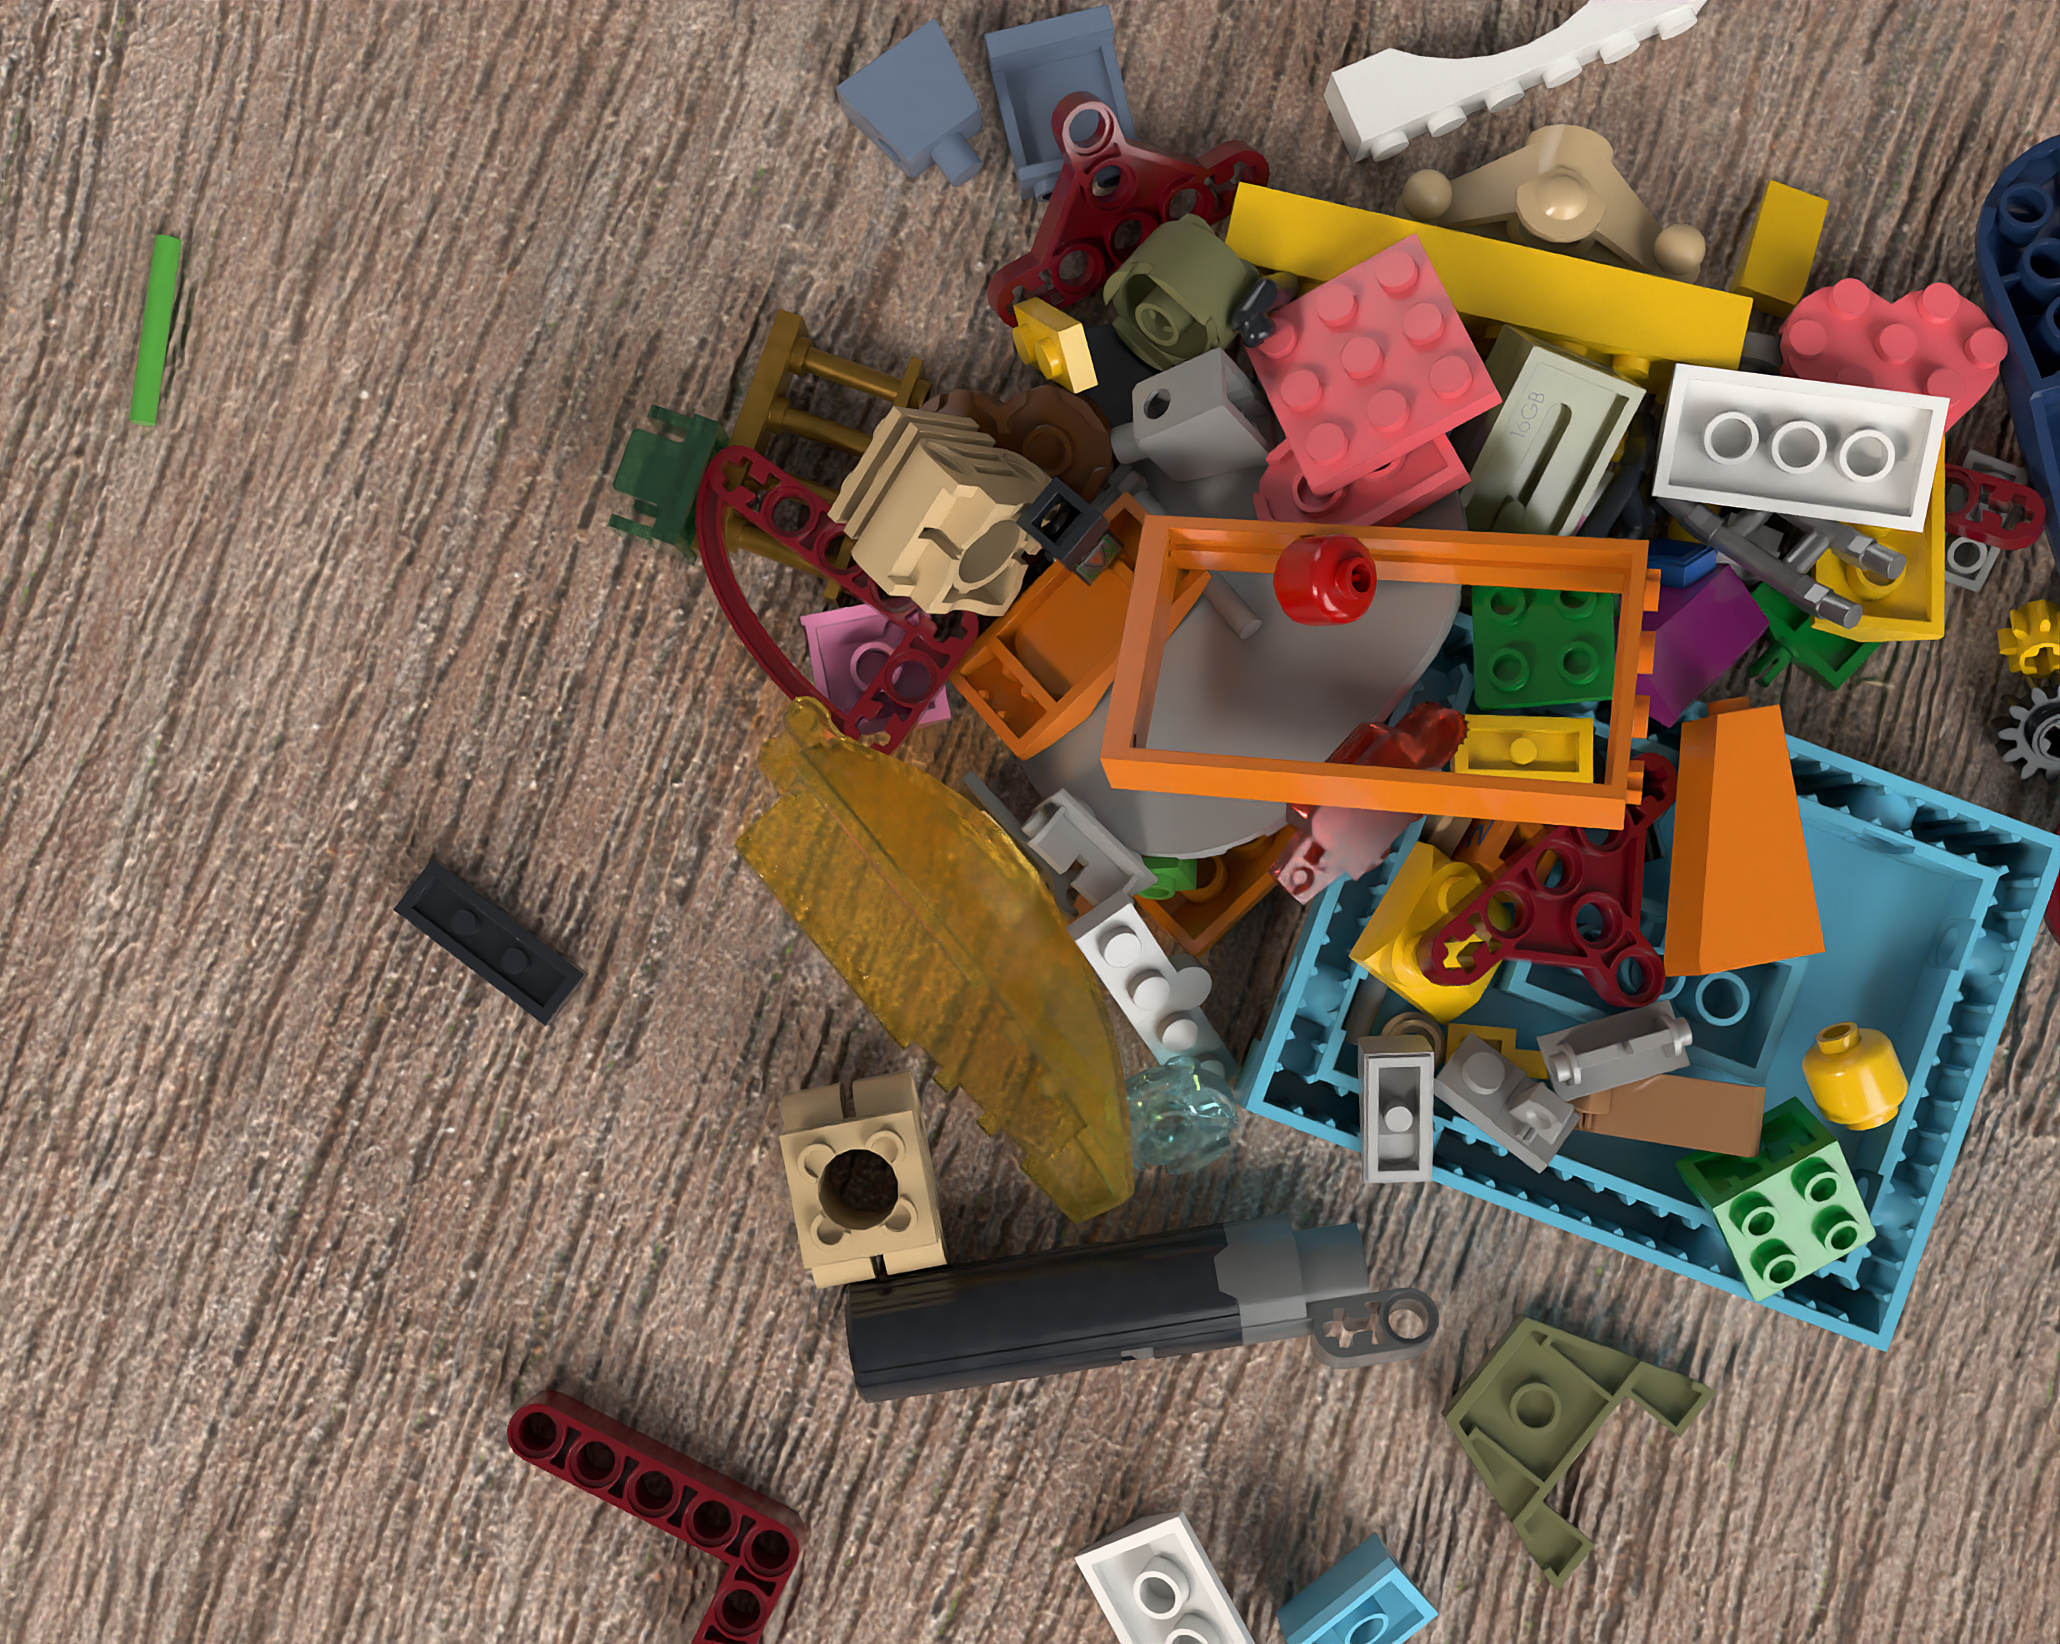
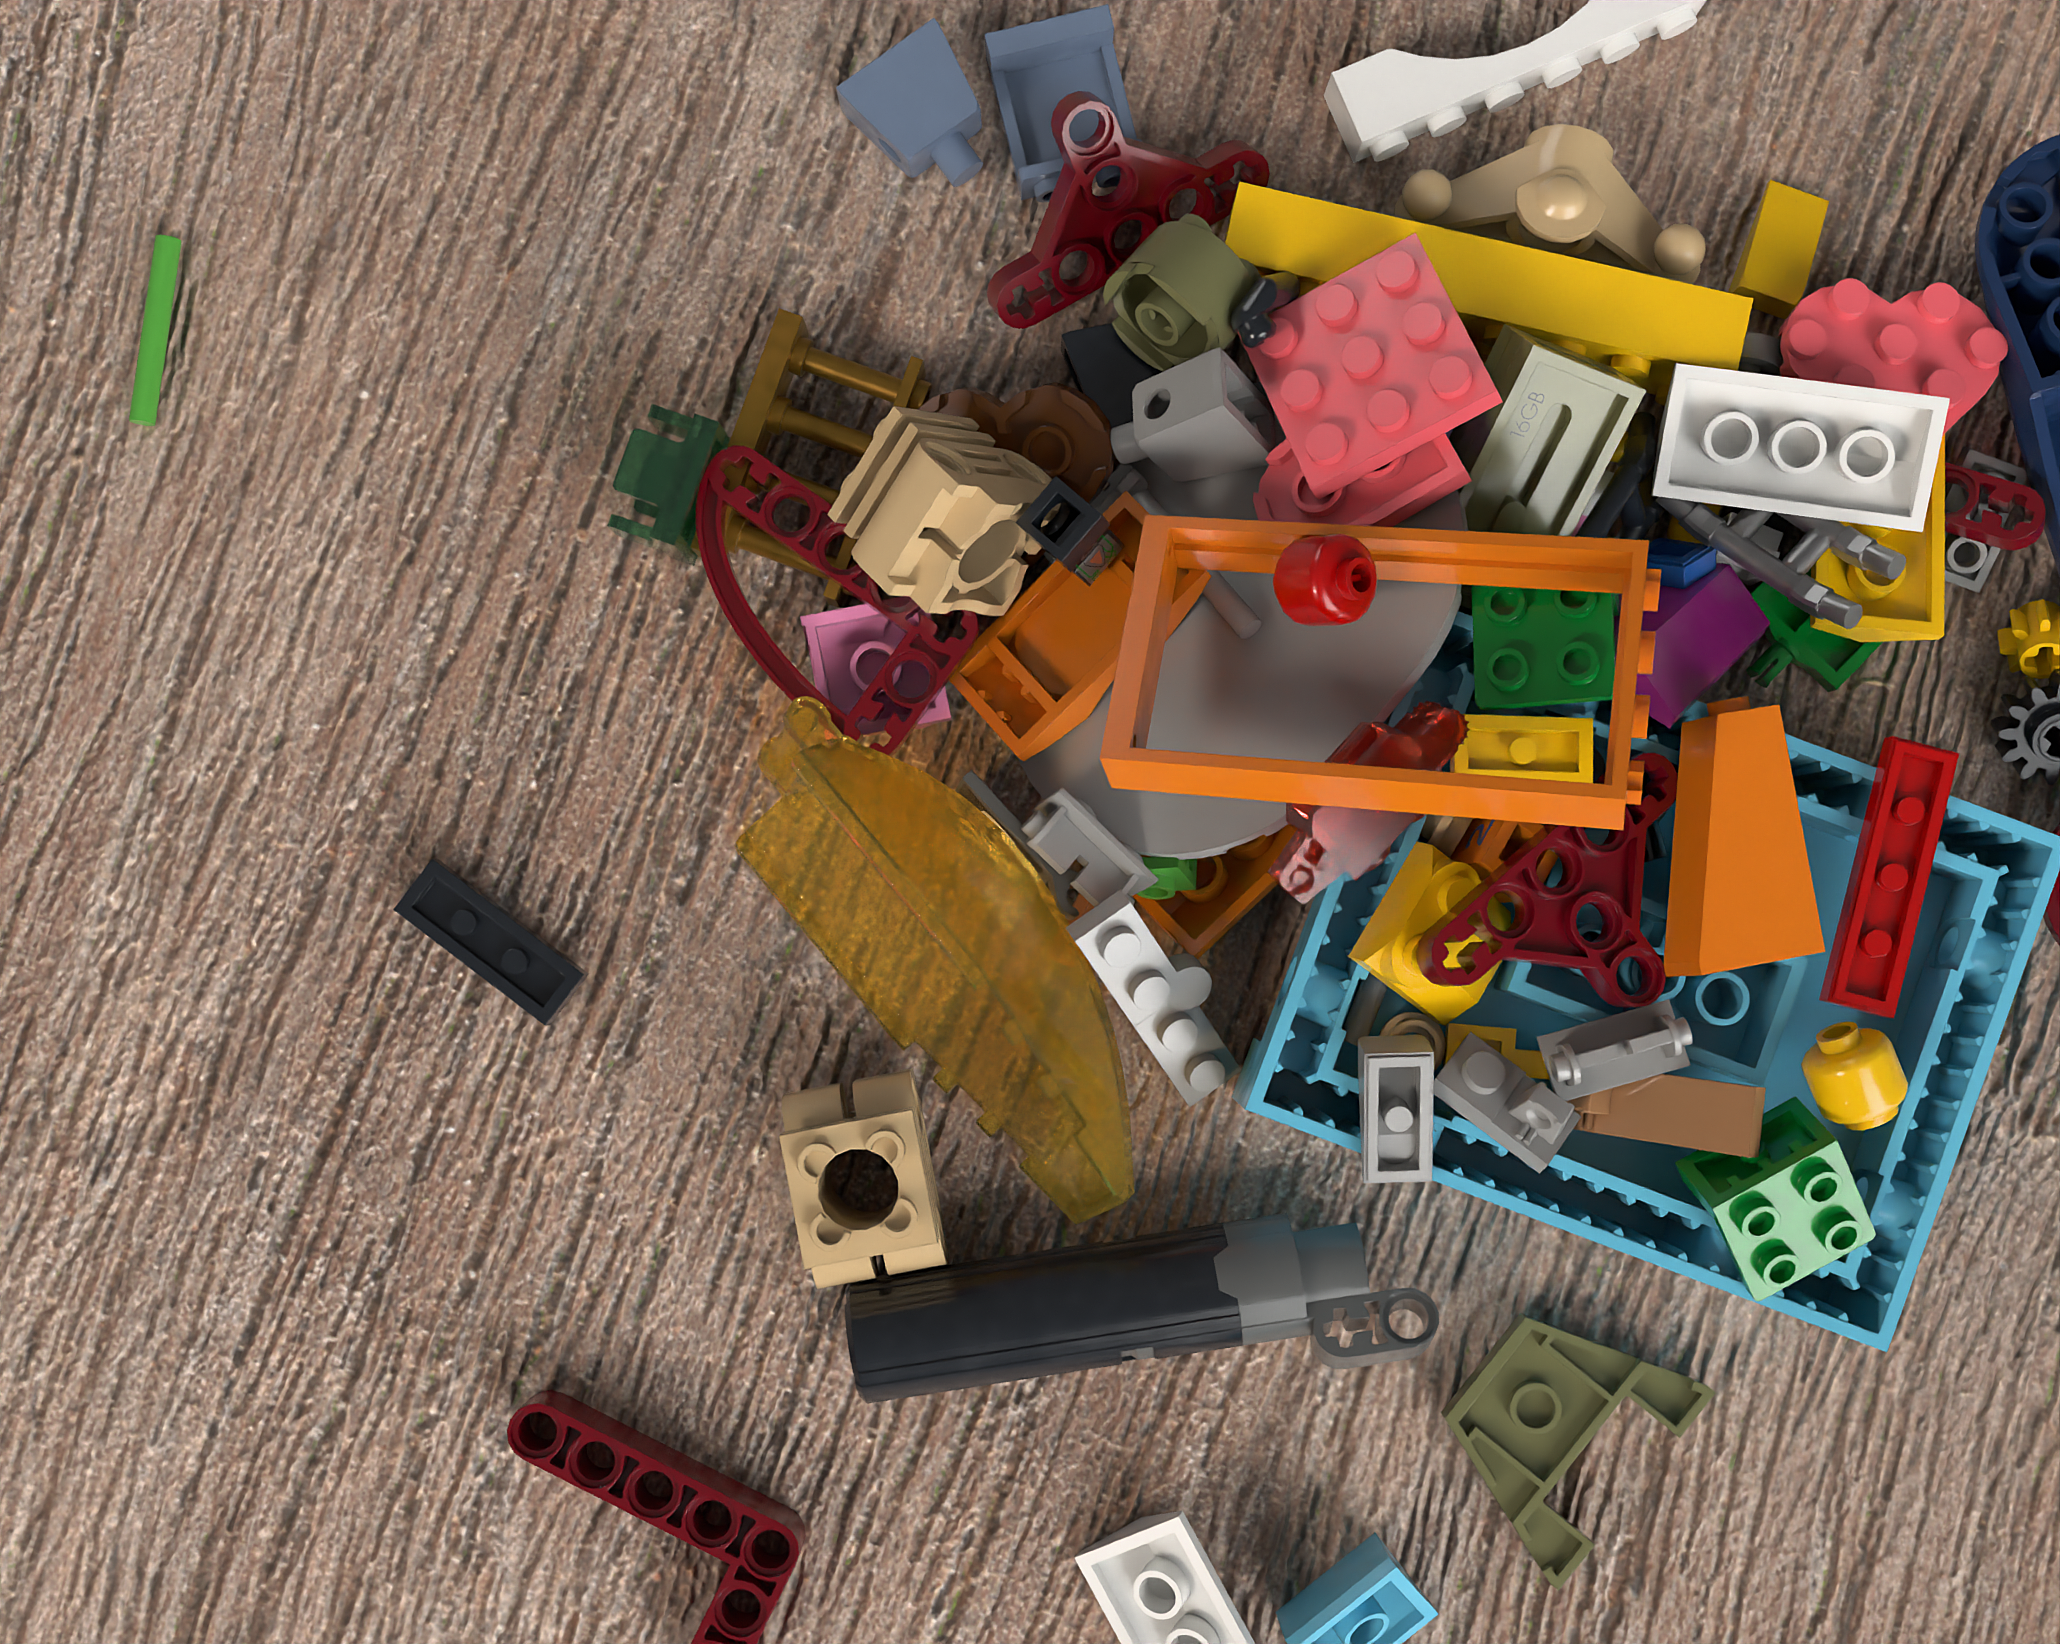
(1053, 344): yellow plate -> none
(1186, 1091): clear light blue plate -> none
(1889, 876): none -> red tile

